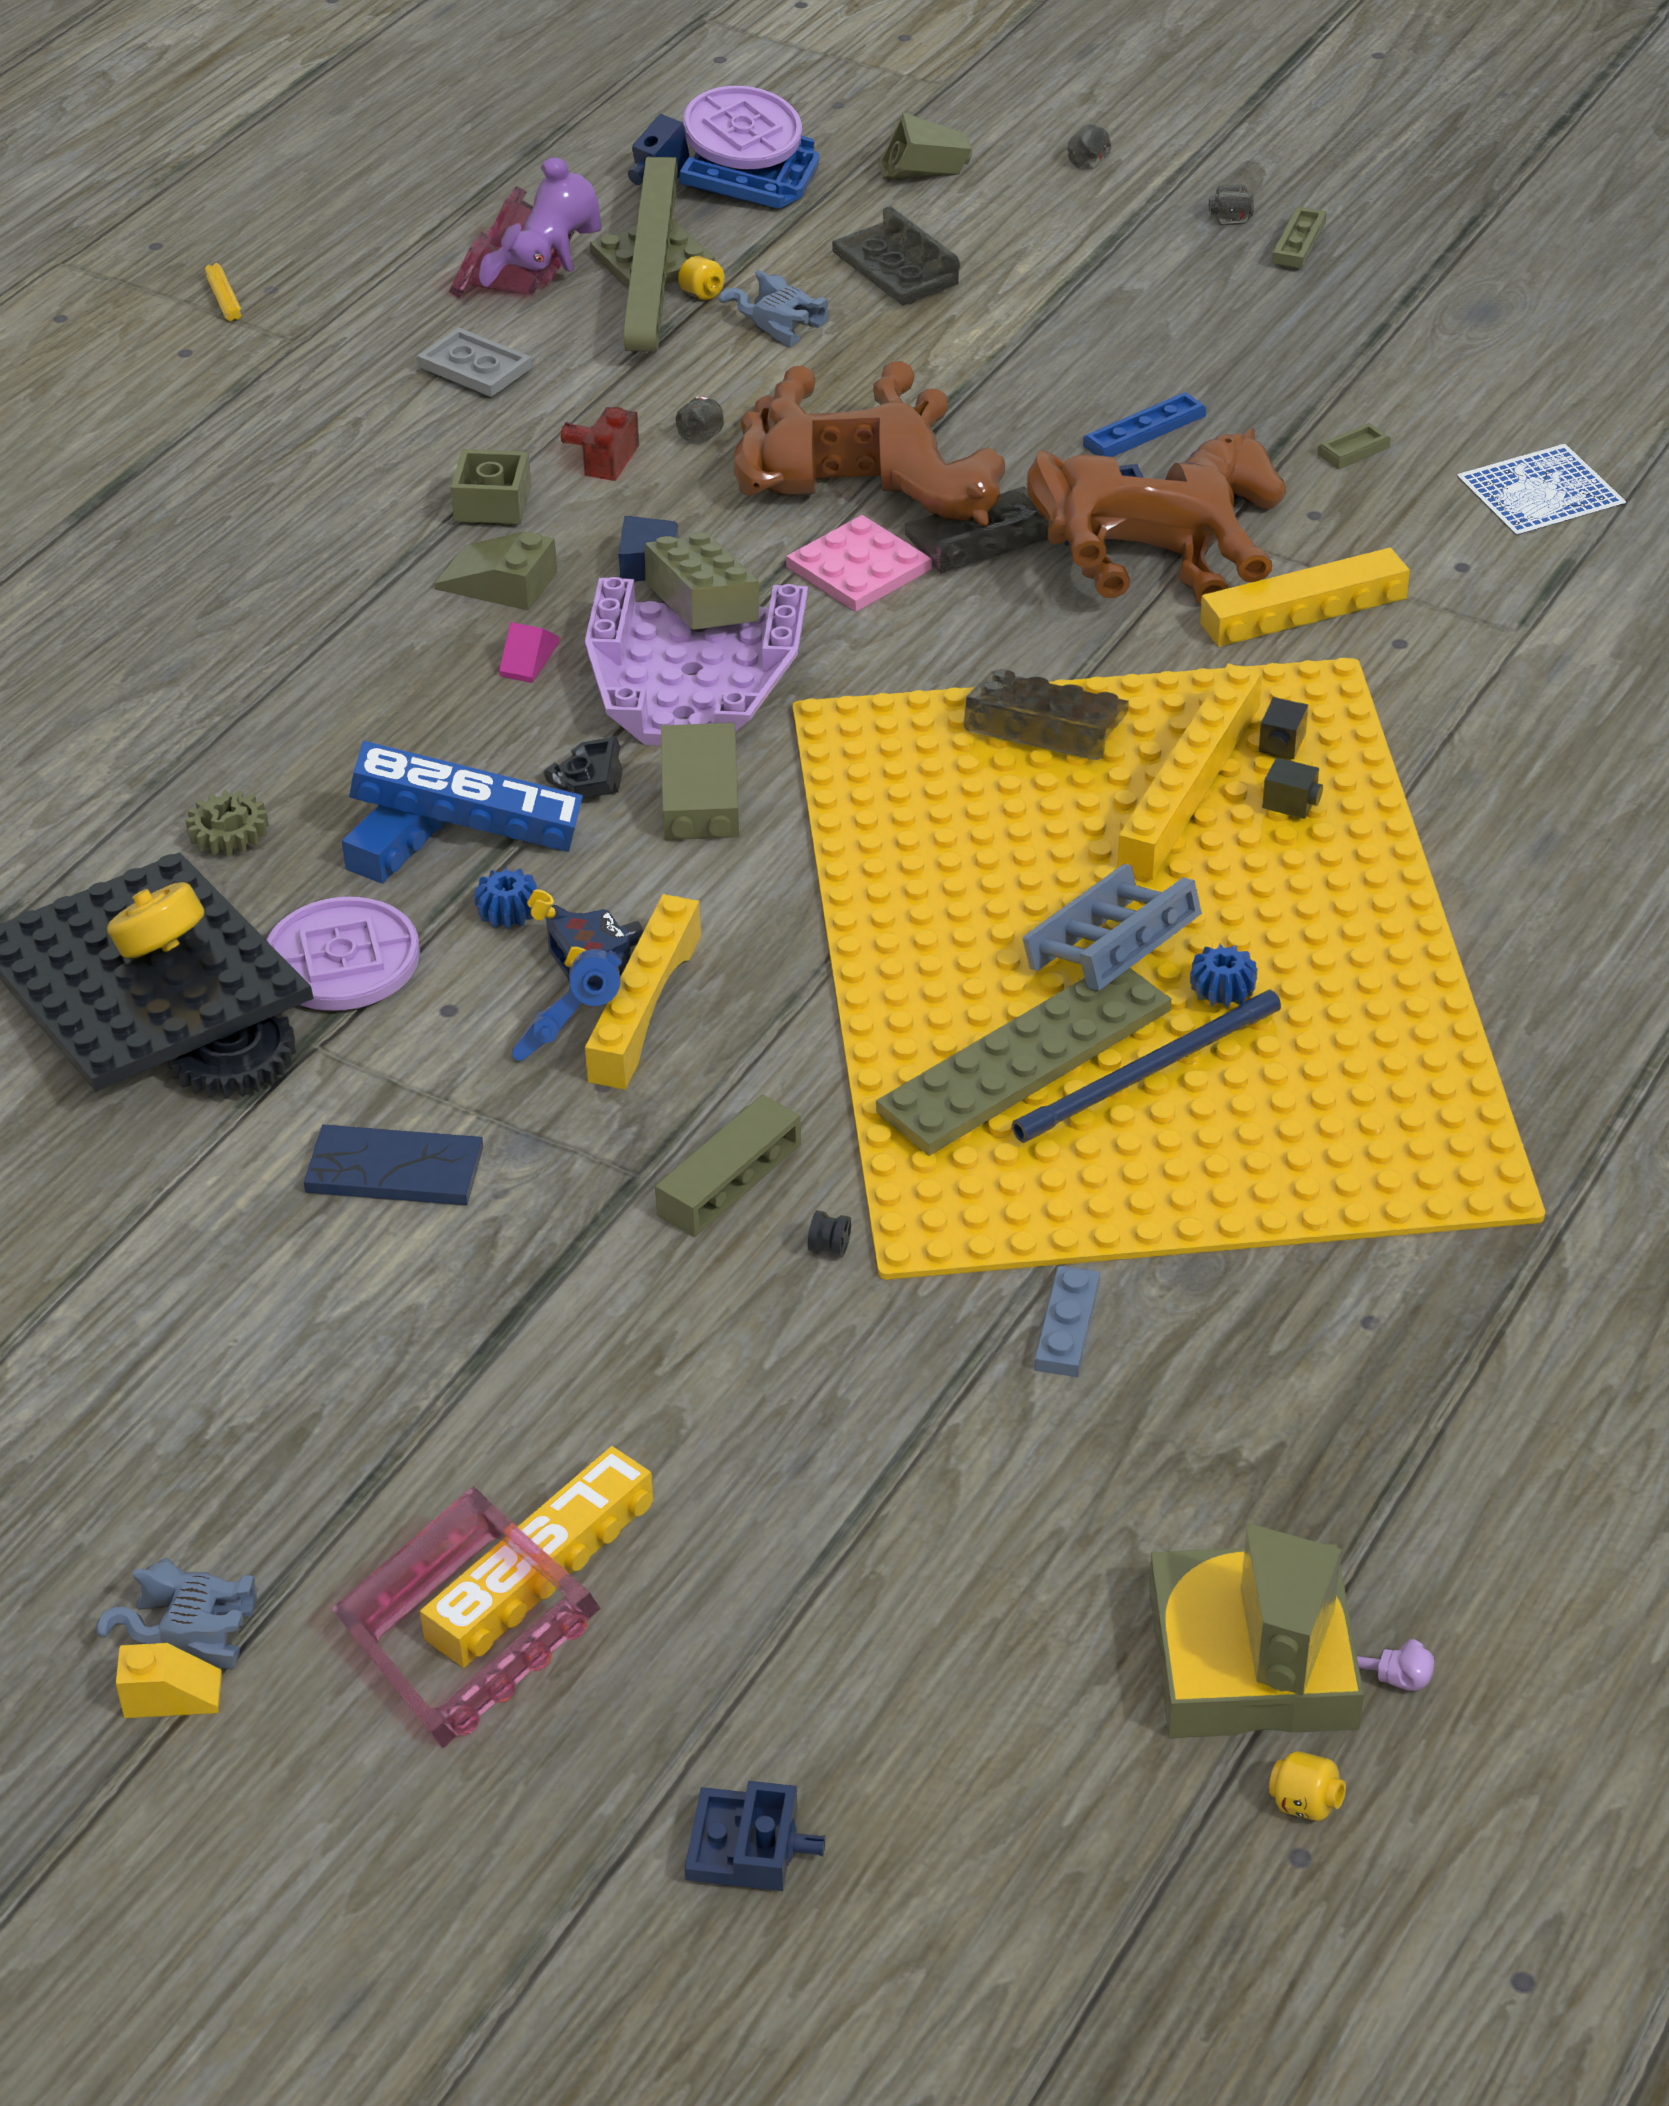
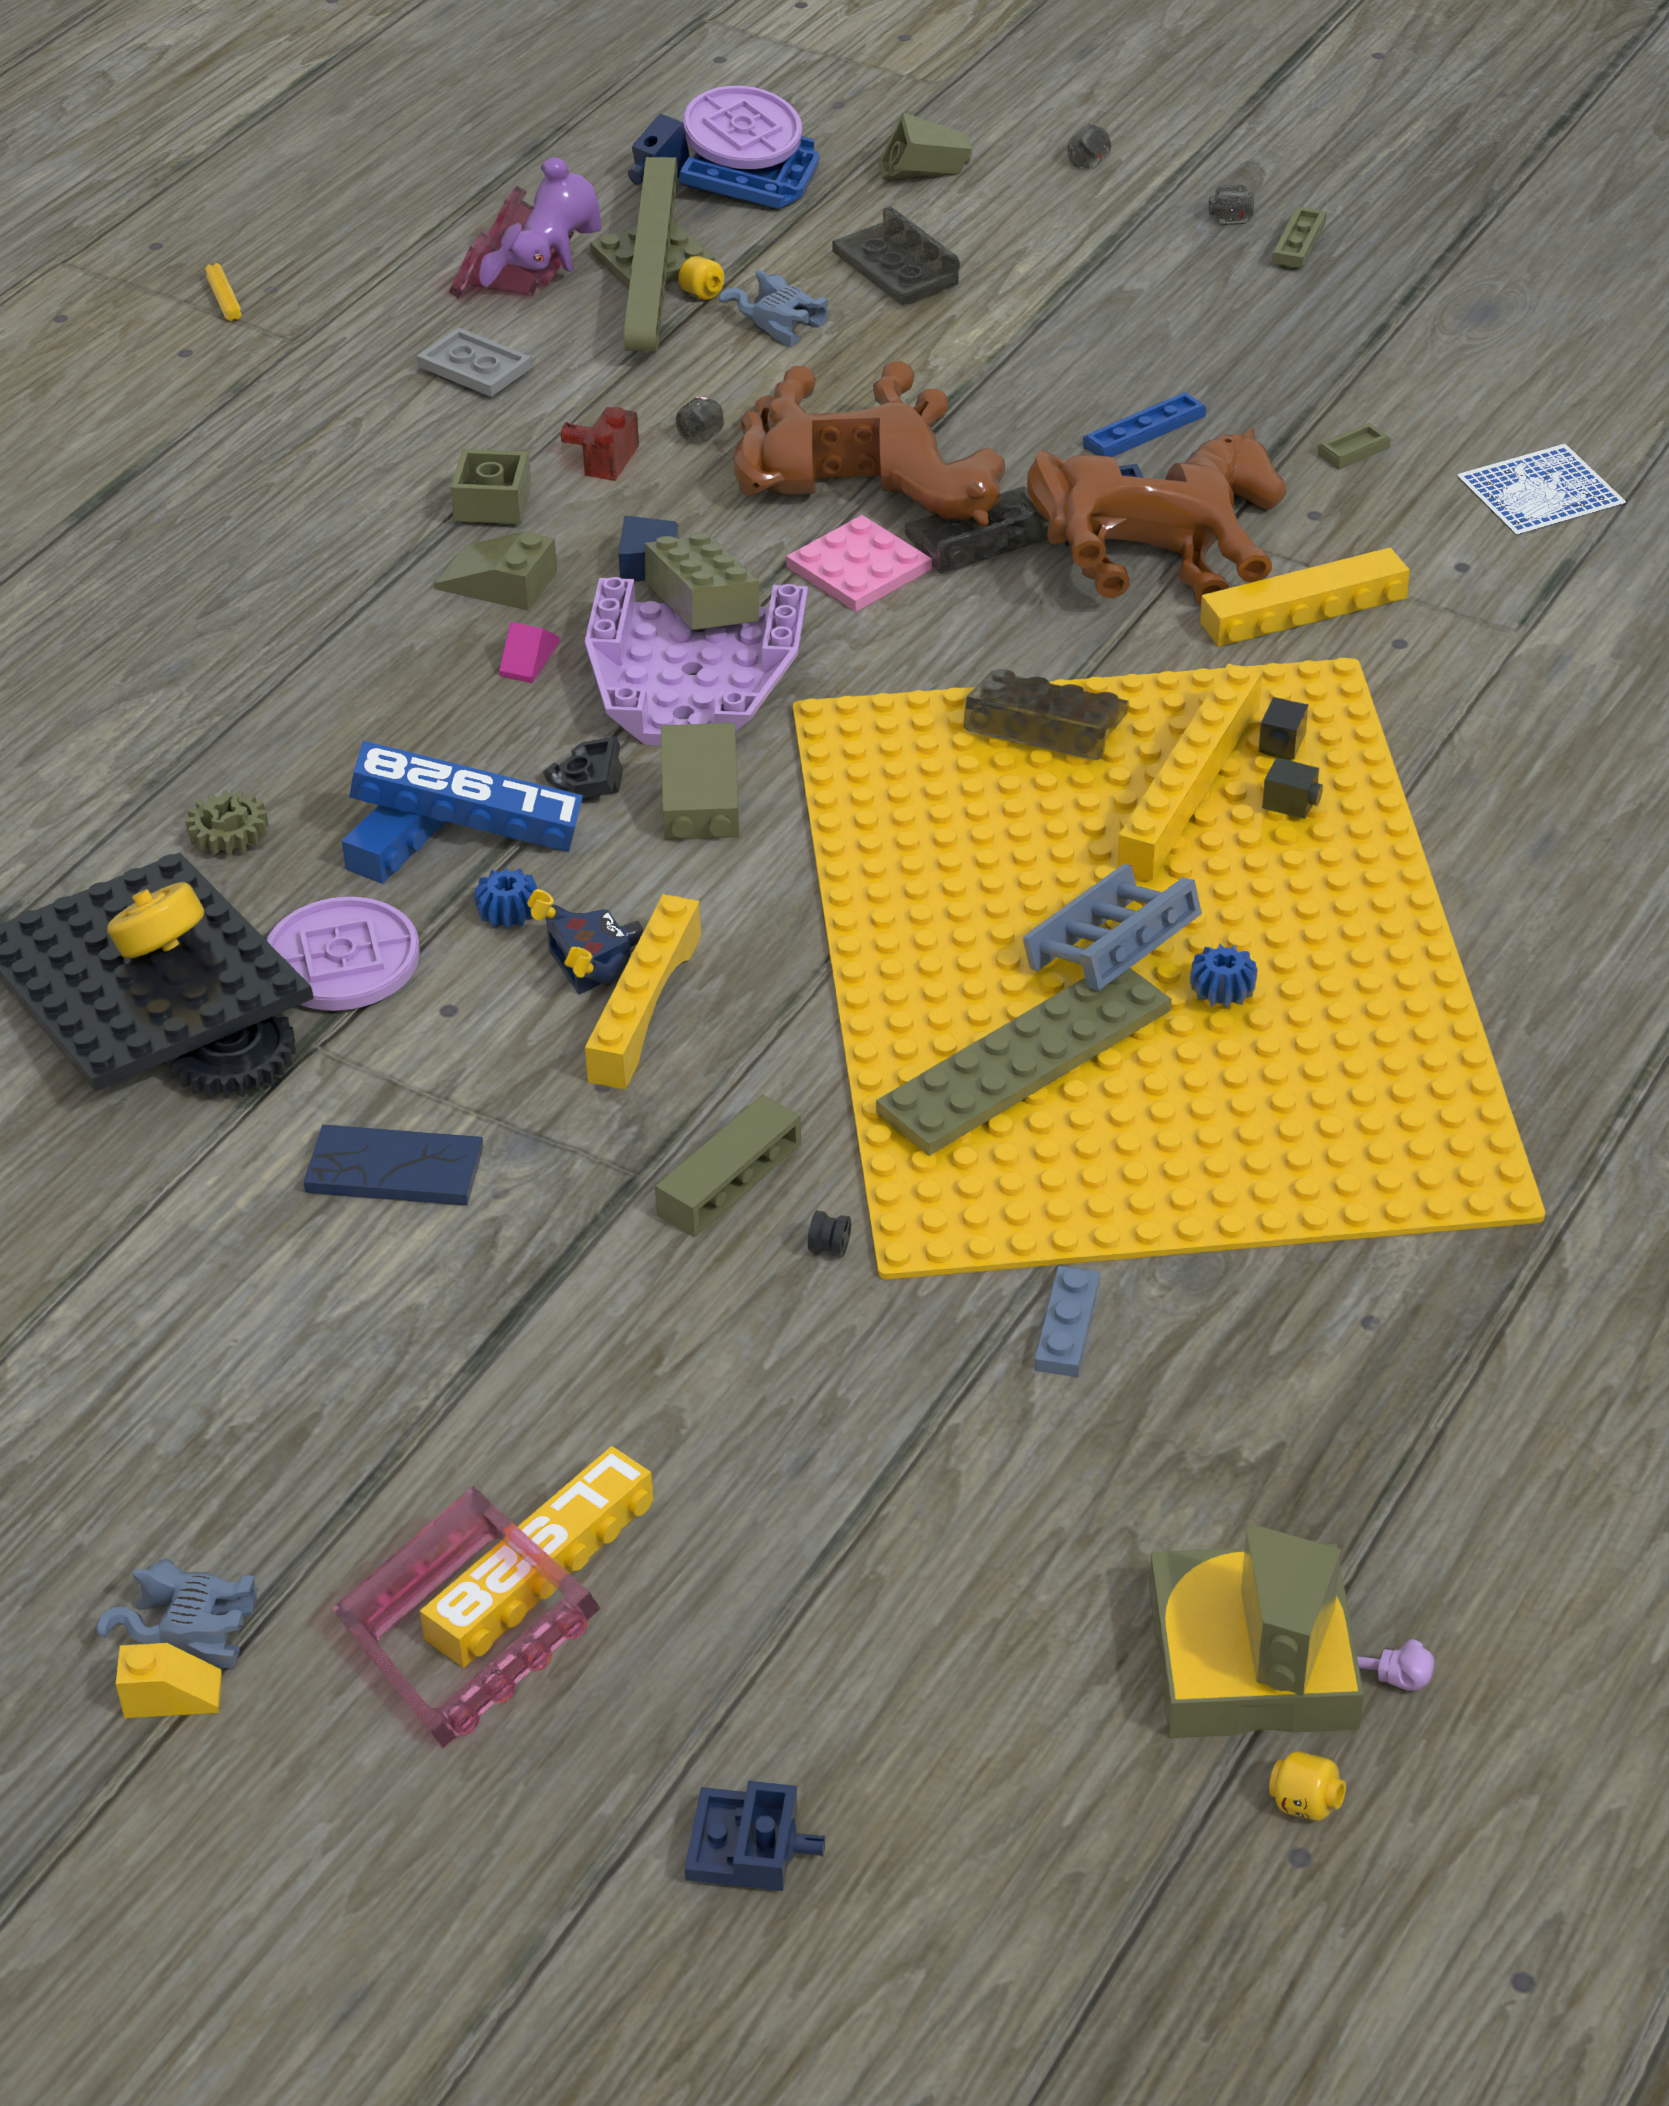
(592, 982): blue piece -> none
(1048, 1116): dark blue piece -> none

